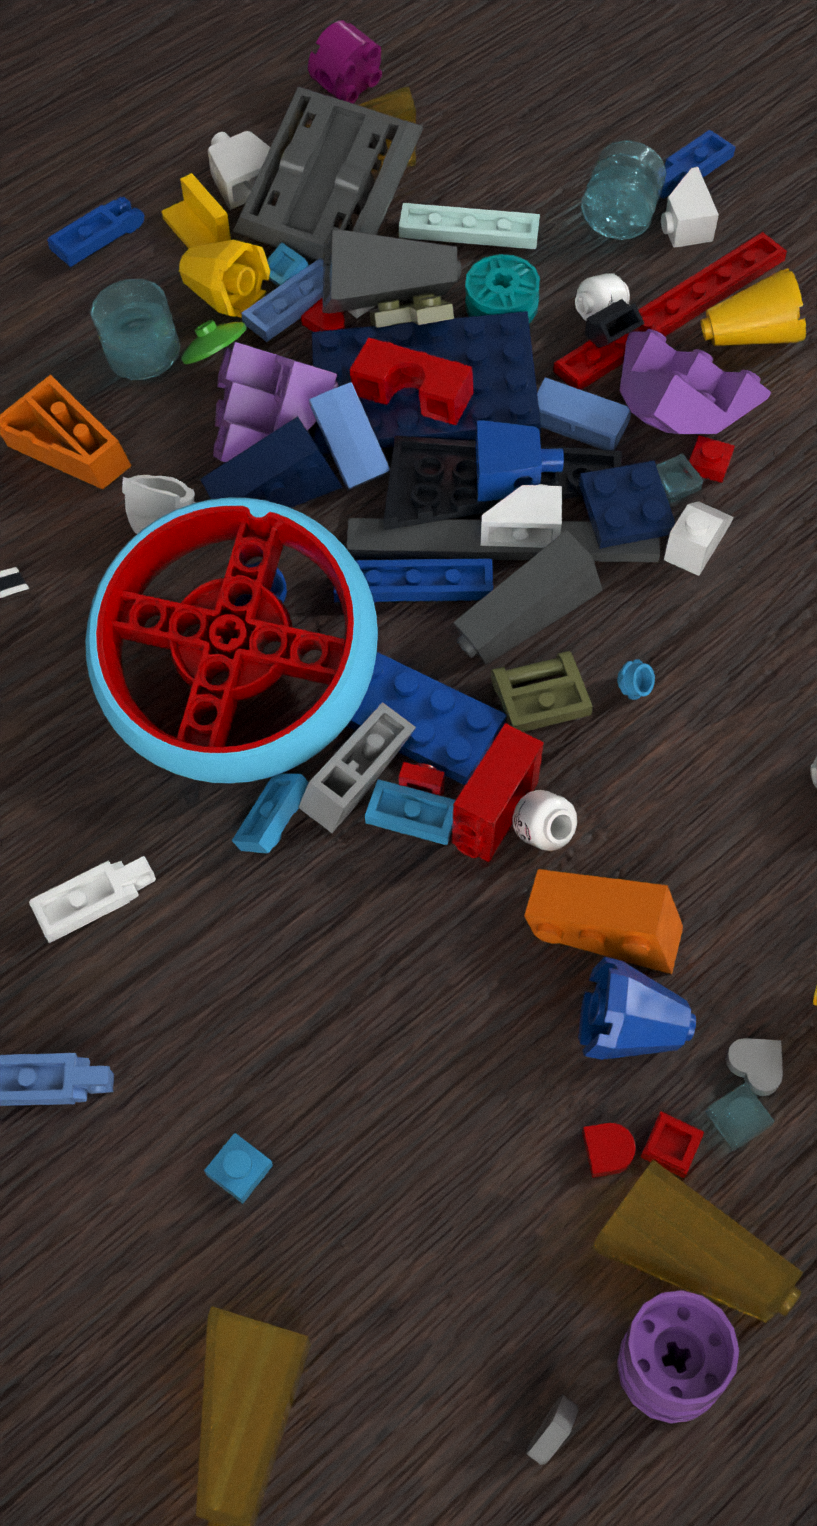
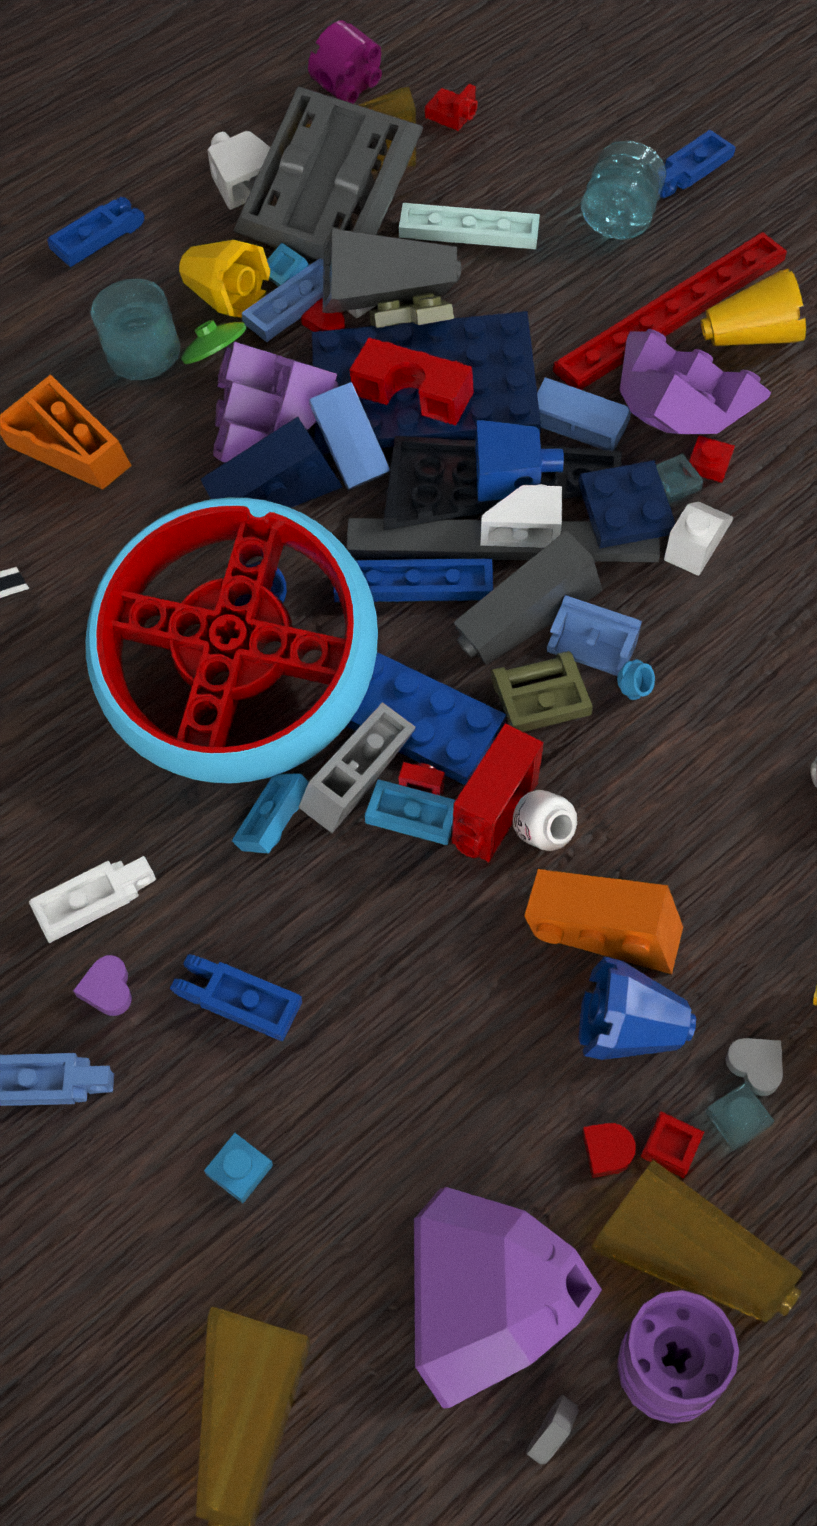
(106, 986): none -> medium lavender tile
(153, 497): white helmet -> none
(198, 217): yellow panel -> none
(240, 997): none -> blue hinge
(452, 108): none -> red bracket
(489, 1292): none -> medium lavender brick
(502, 286): teal wheel -> none
(594, 635): none -> medium blue hinge
(600, 292): white head -> none
(612, 323): black piece -> none
(690, 212): white slope -> none

